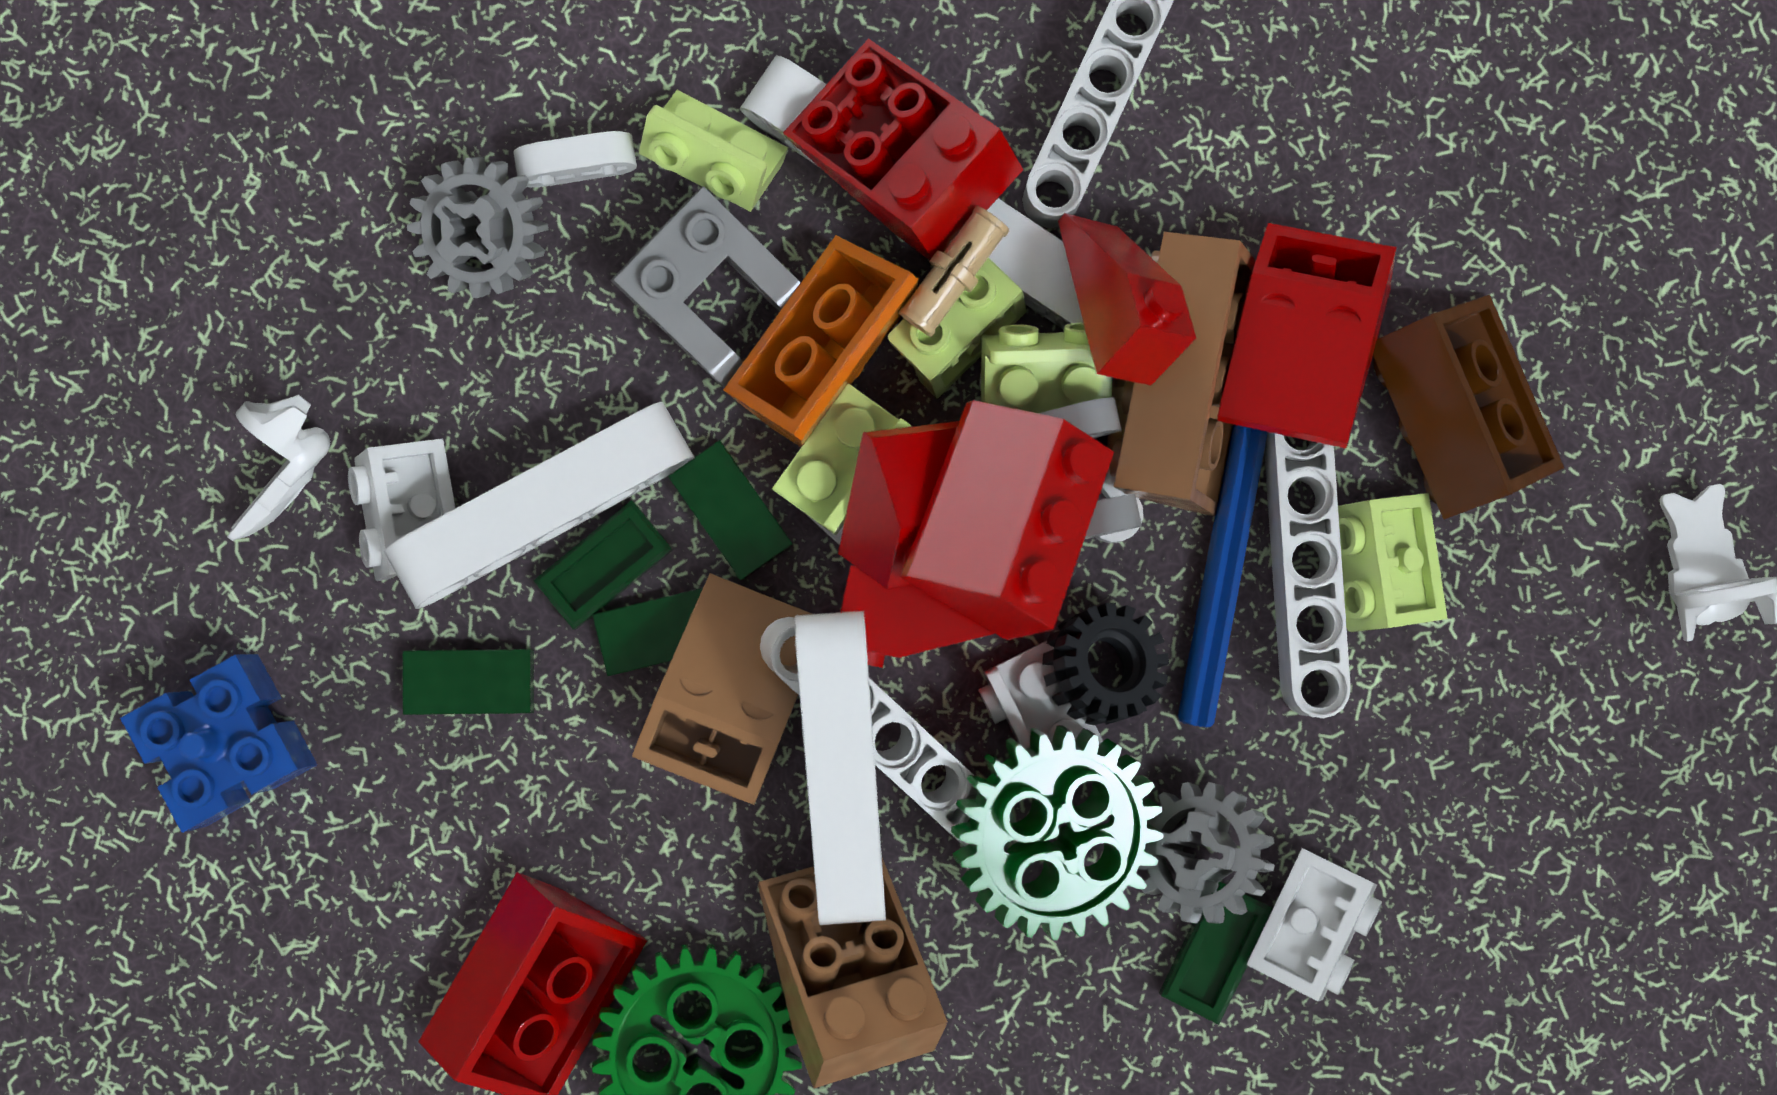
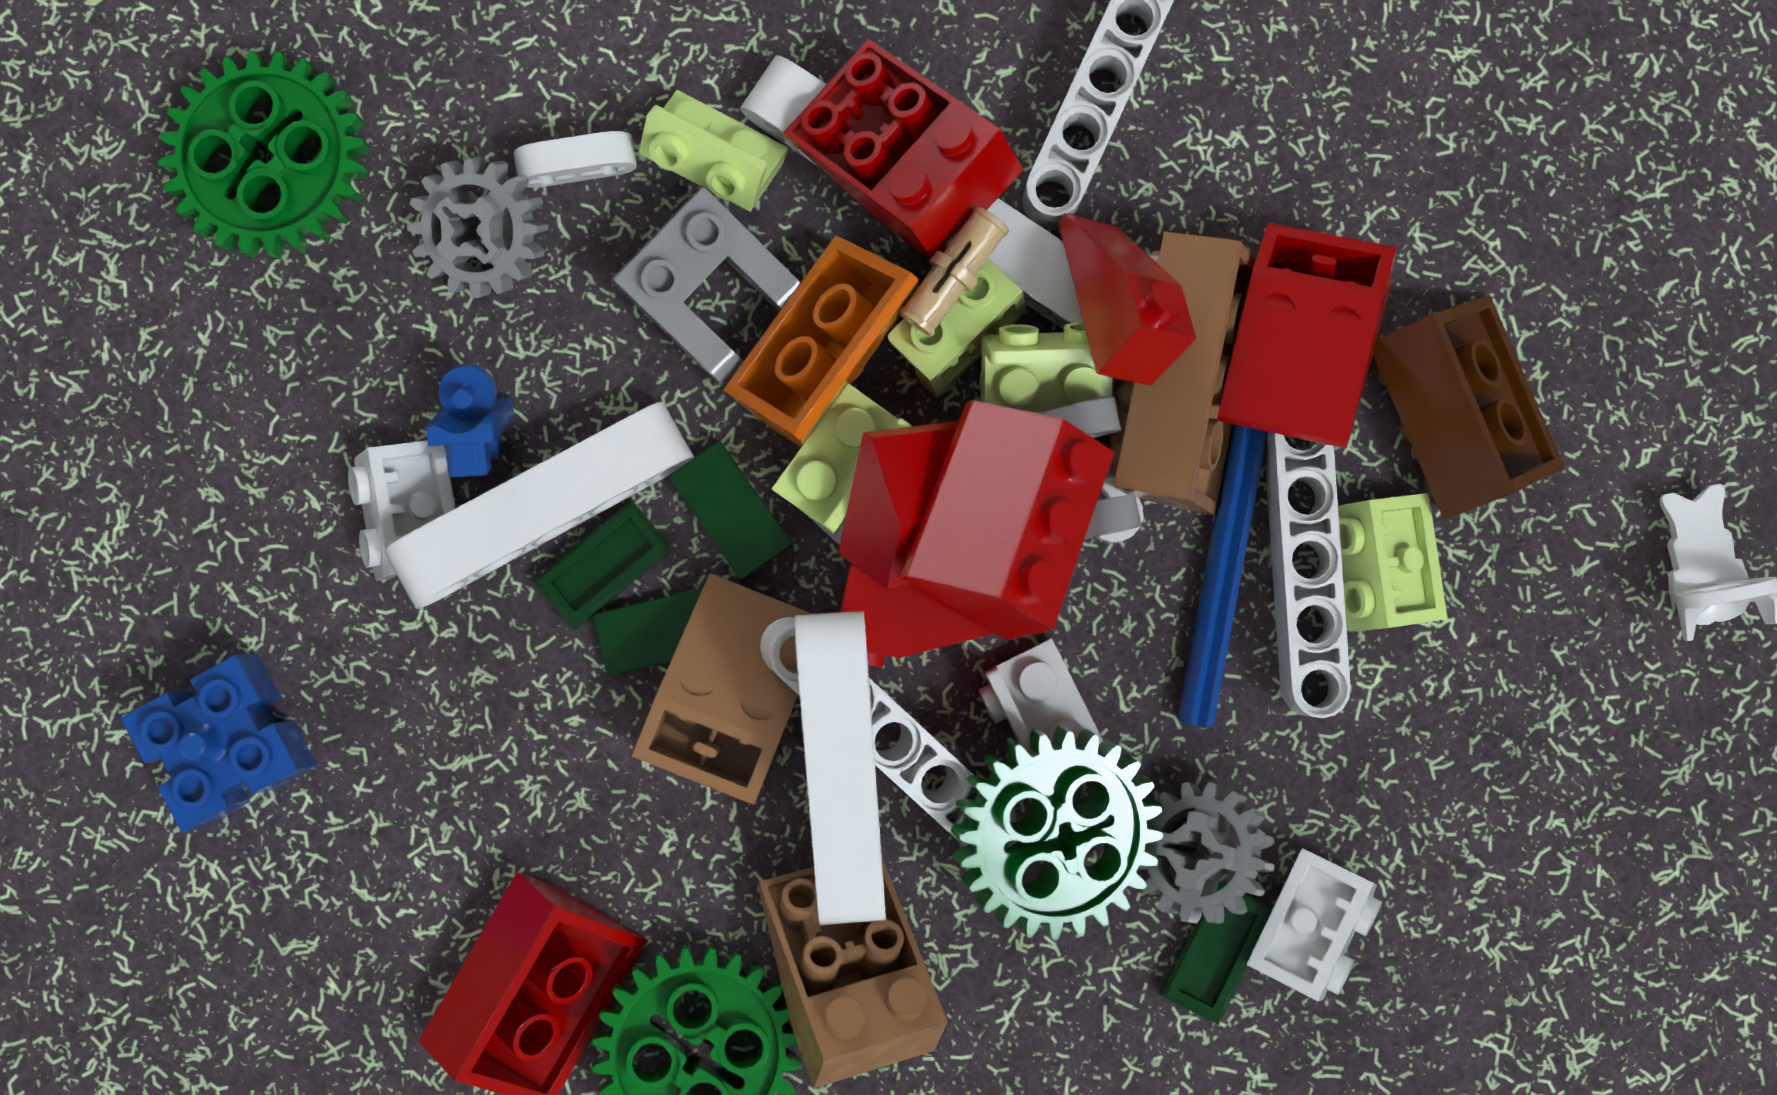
(221, 119): none -> green gear
(280, 429): white hair -> none
(468, 682): dark green tile -> none
(469, 420): none -> blue hips
(1137, 658): black tyre -> none

